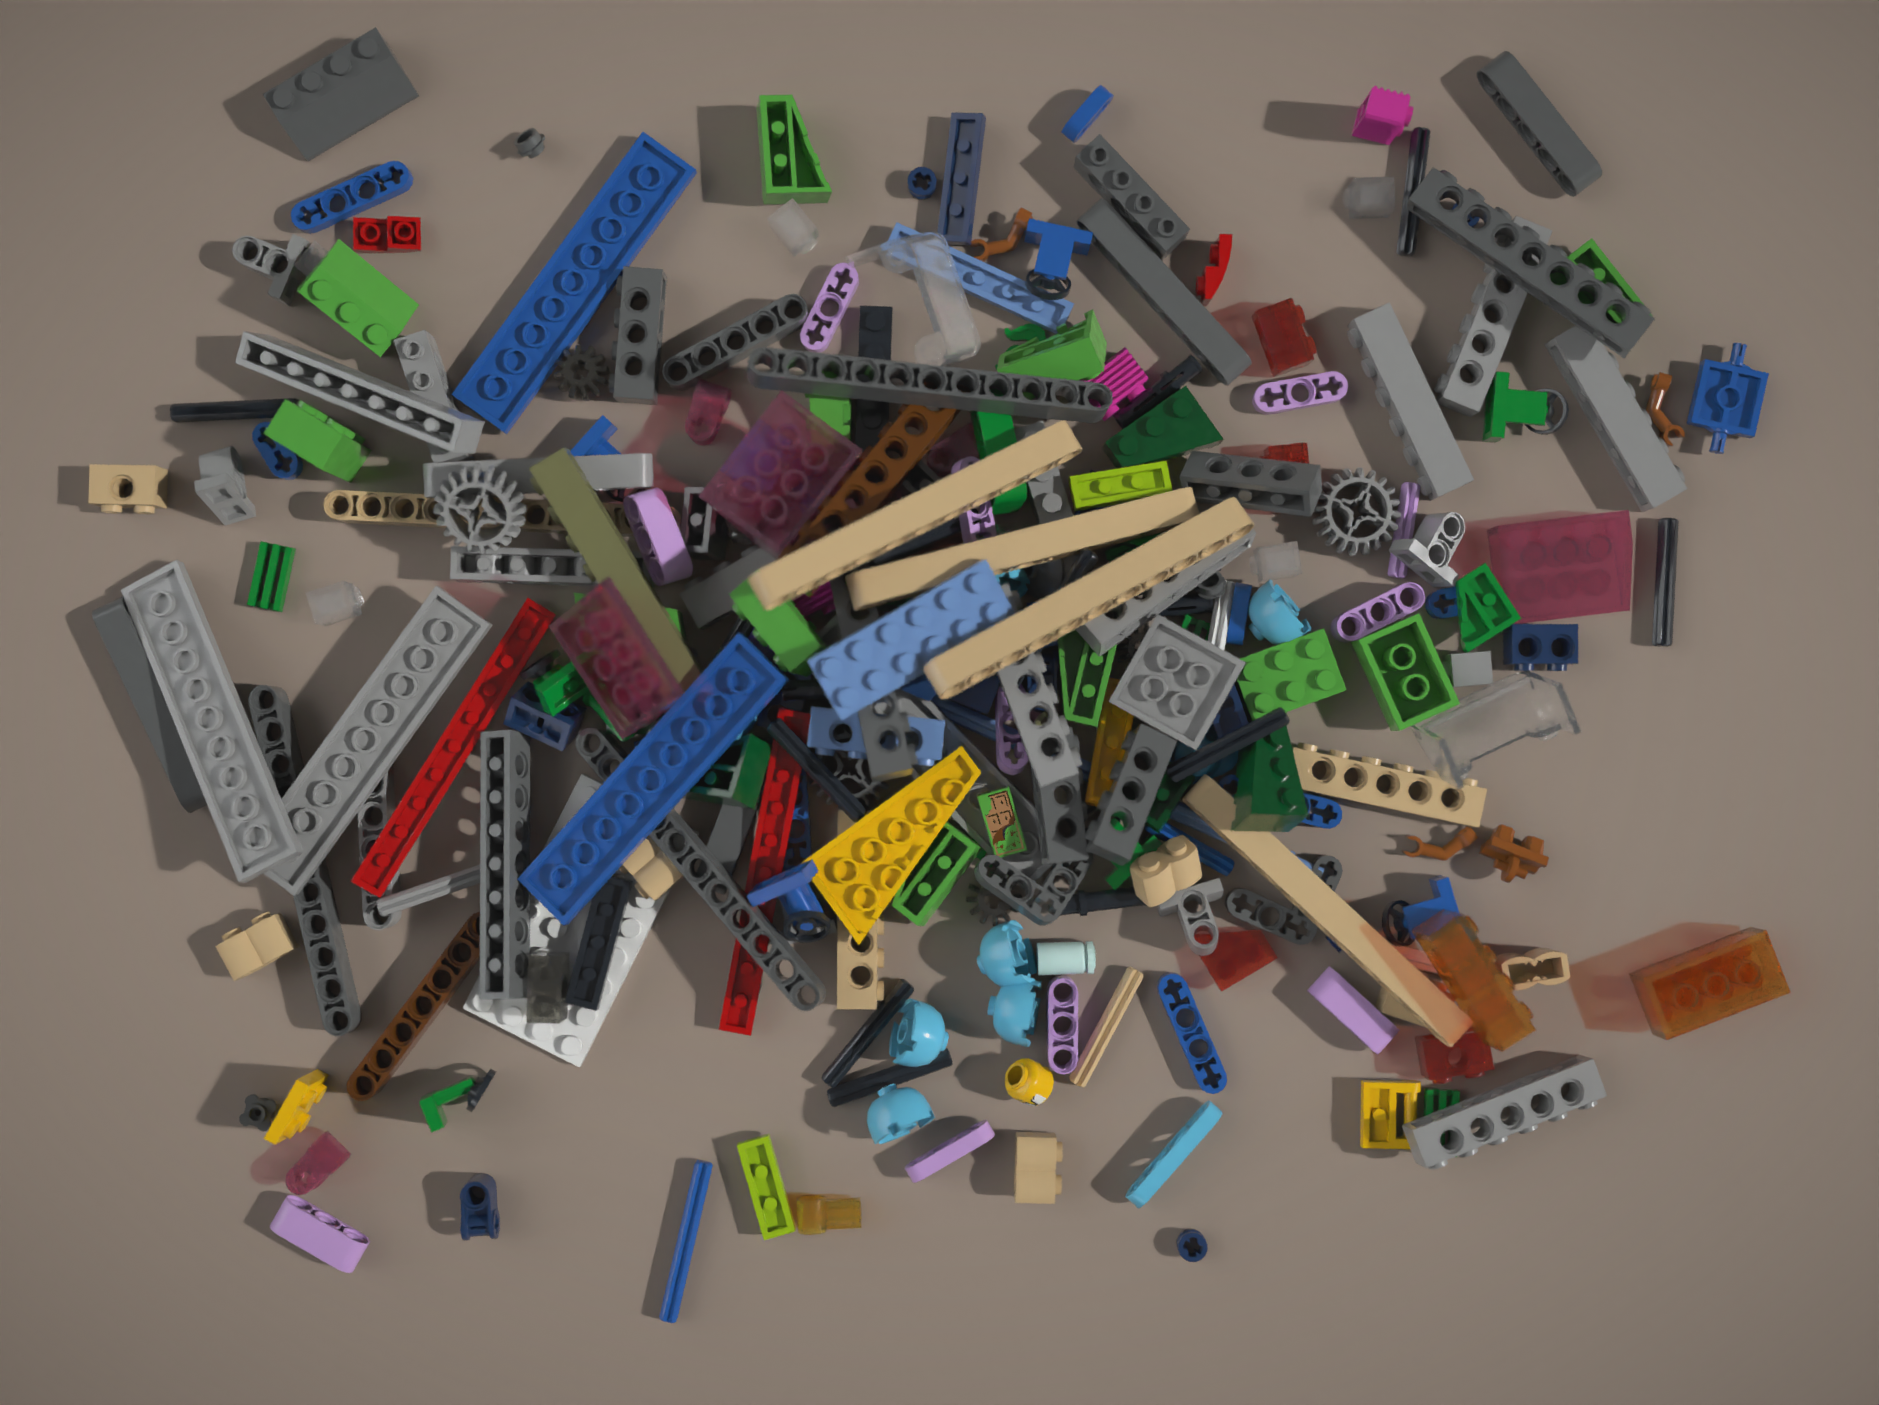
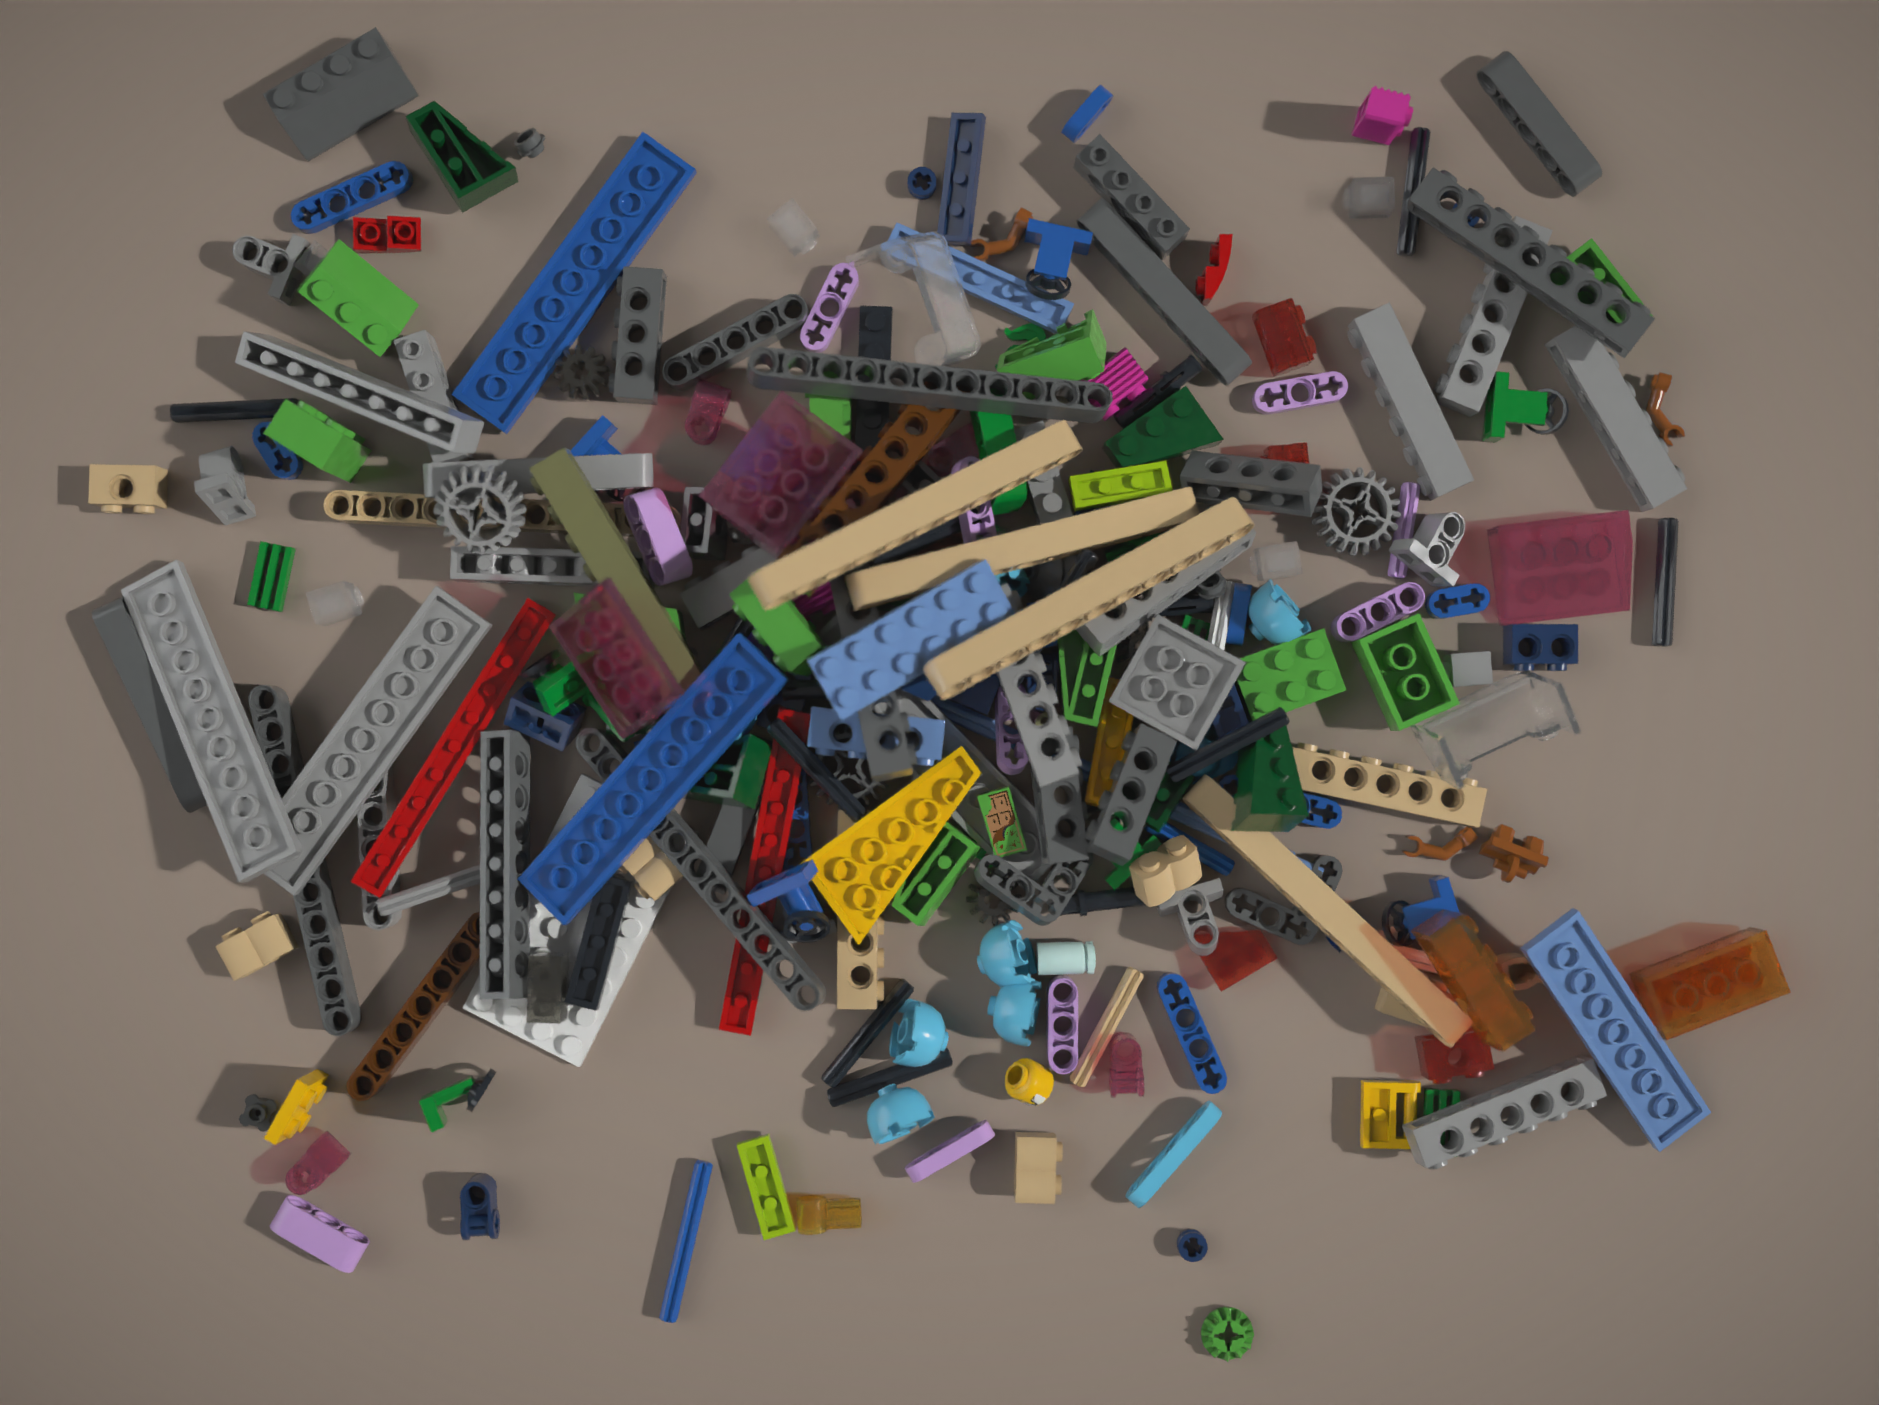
(460, 159): none -> dark green wedge
(786, 155): bright green wedge -> none
(1126, 1072): none -> clear pink piece
(1216, 1323): none -> bright green gear
(1353, 1010): lavender beam -> none
(1482, 607): green wing -> none
(1615, 1029): none -> medium blue plate
(1727, 398): blue plate -> none

